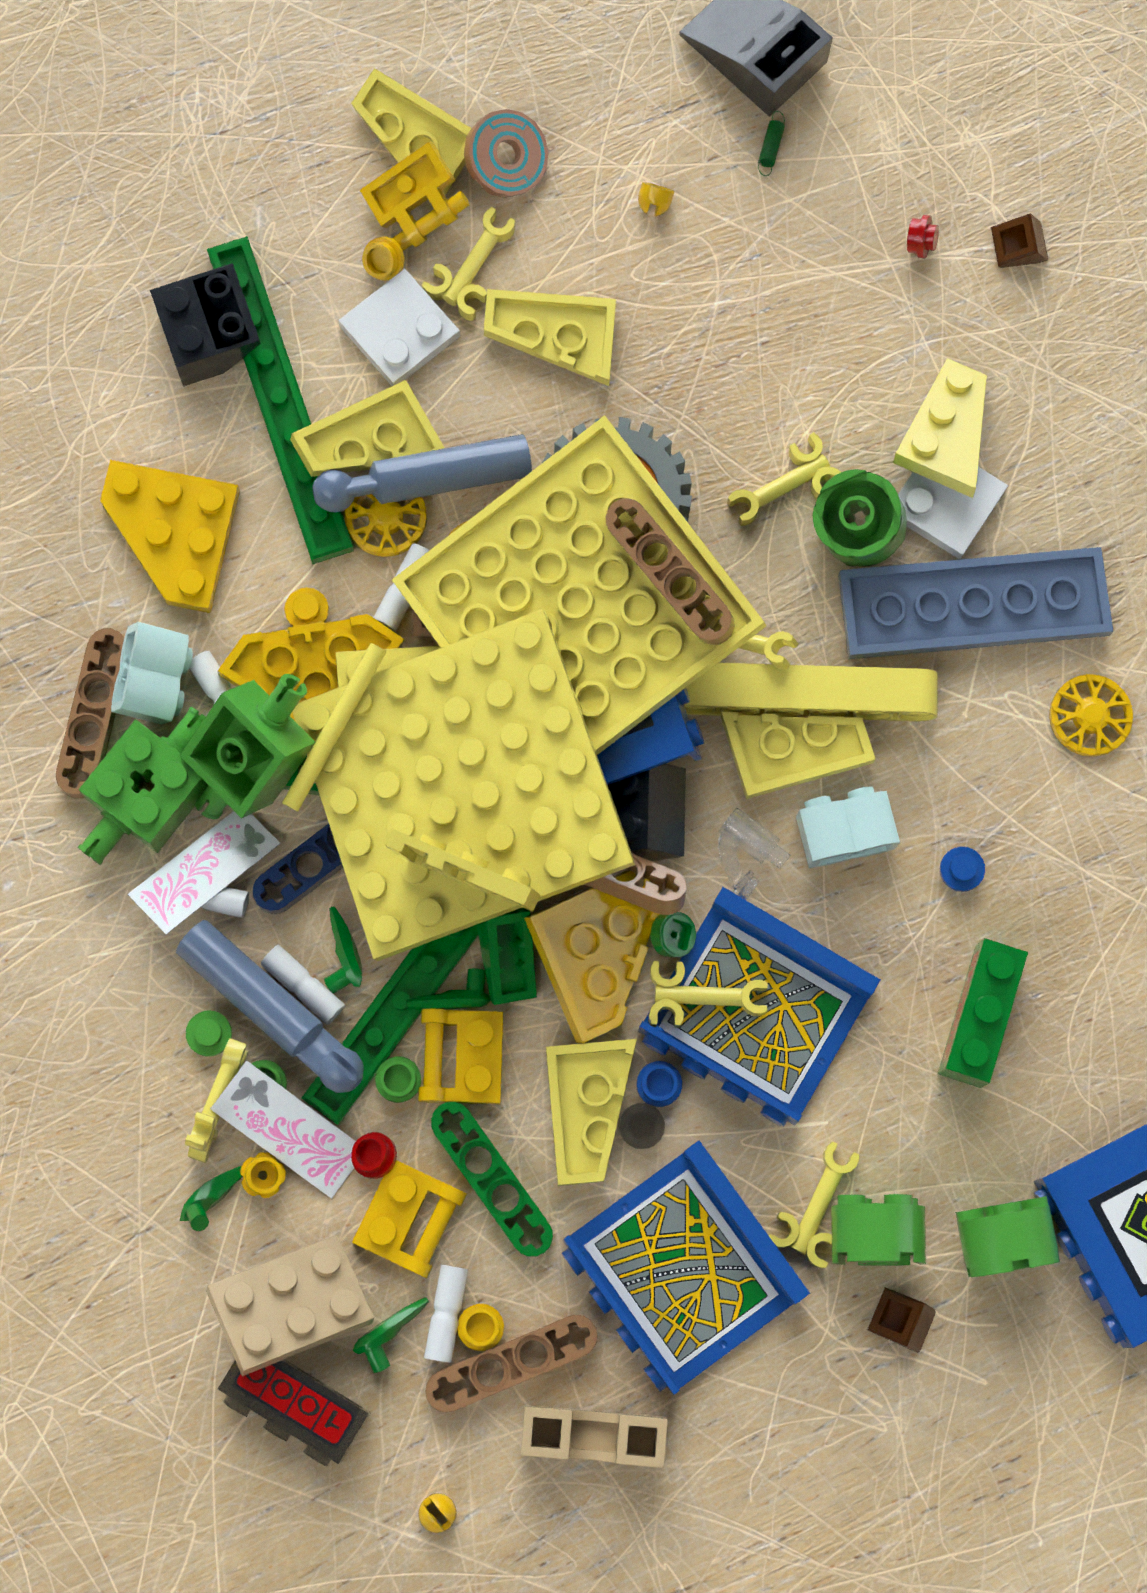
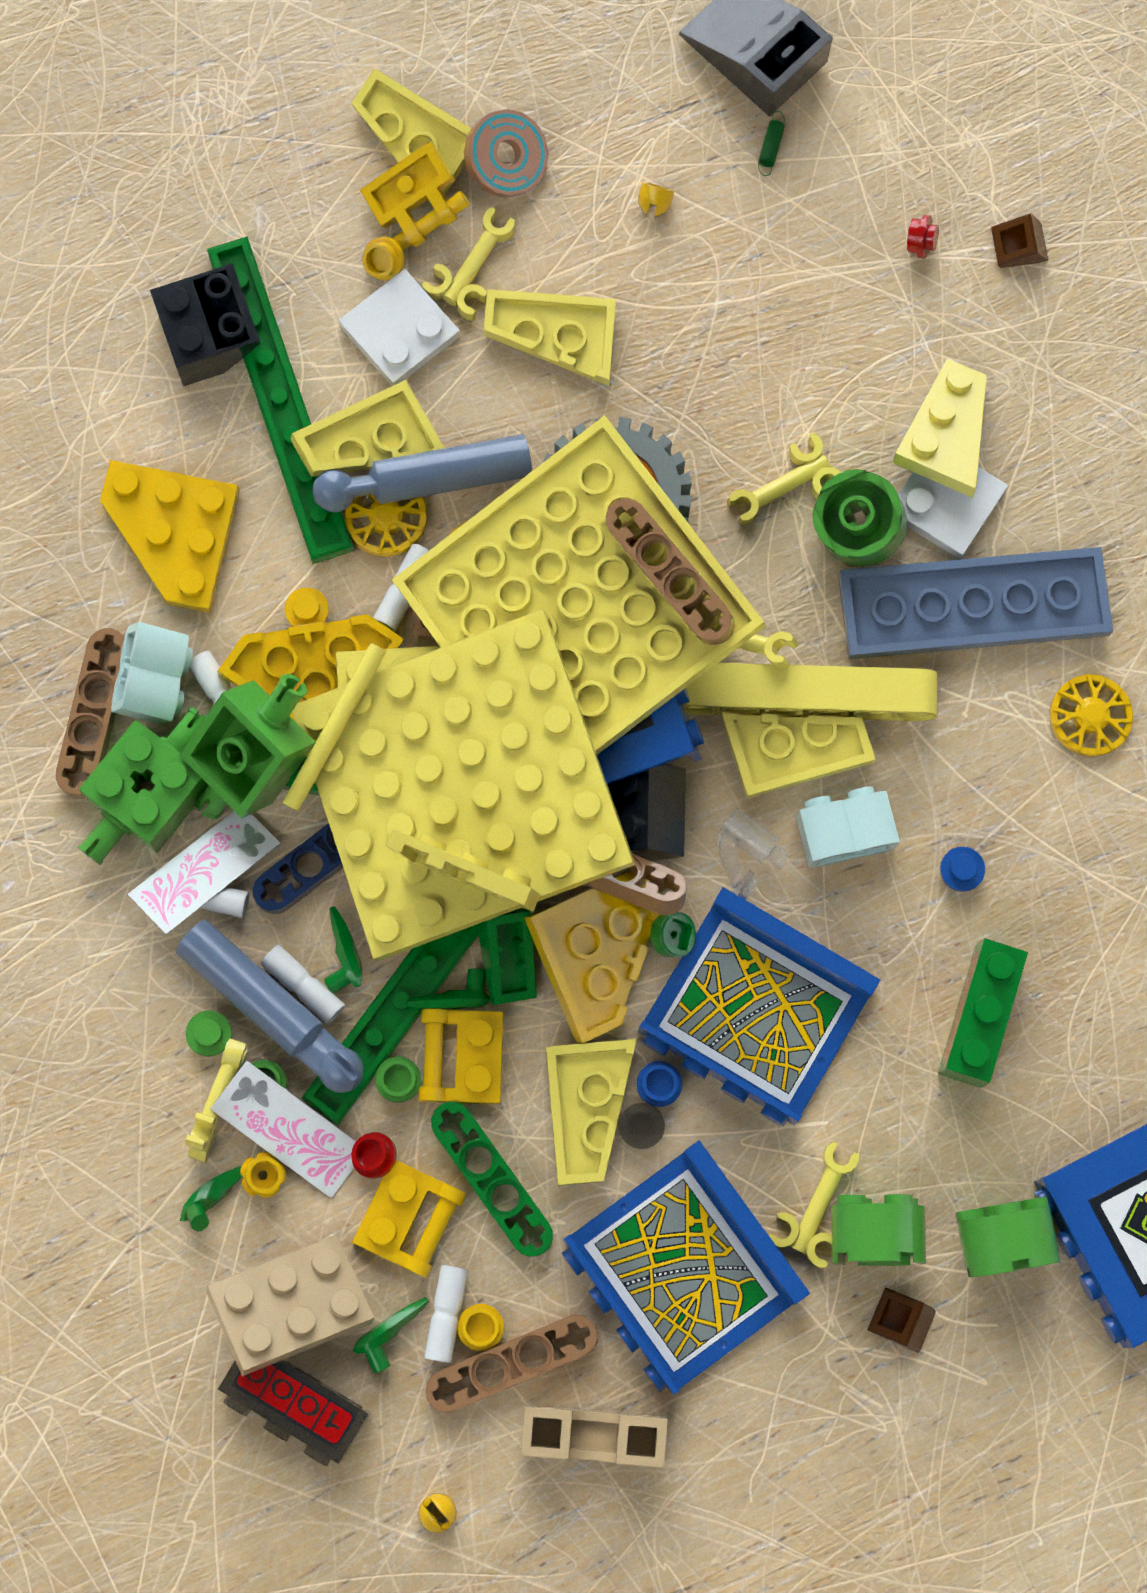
(670, 995): light yellow bar -> none

